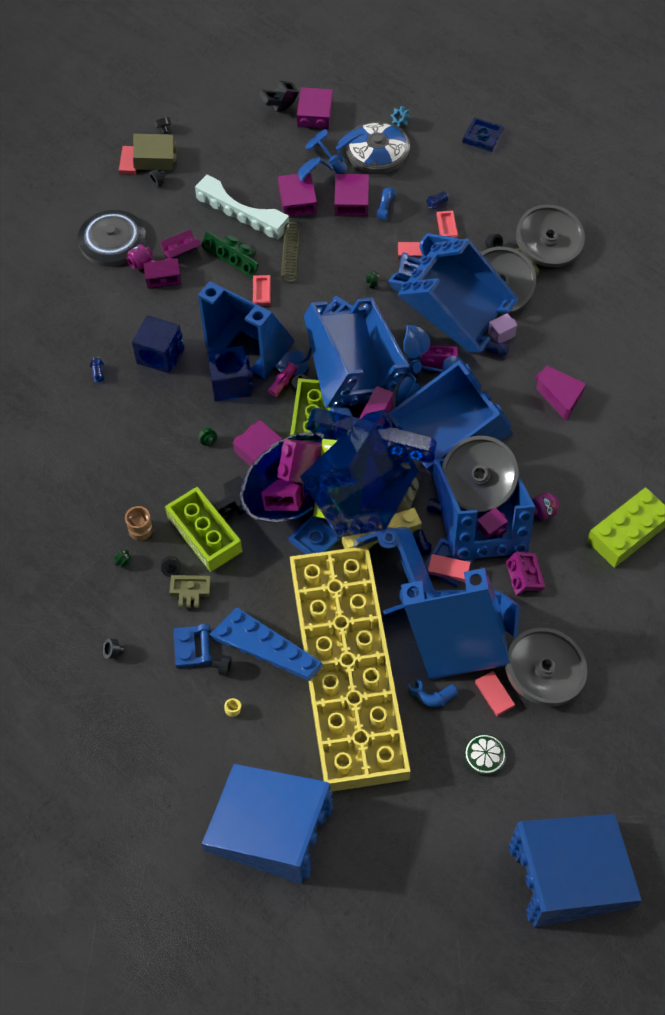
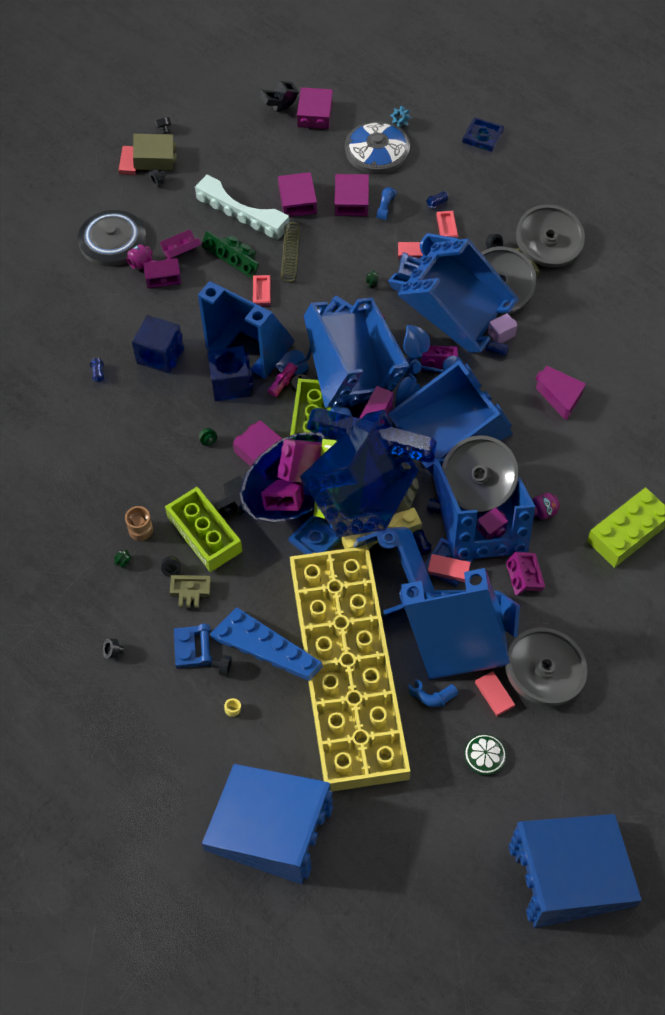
(335, 163): blue plant -> none

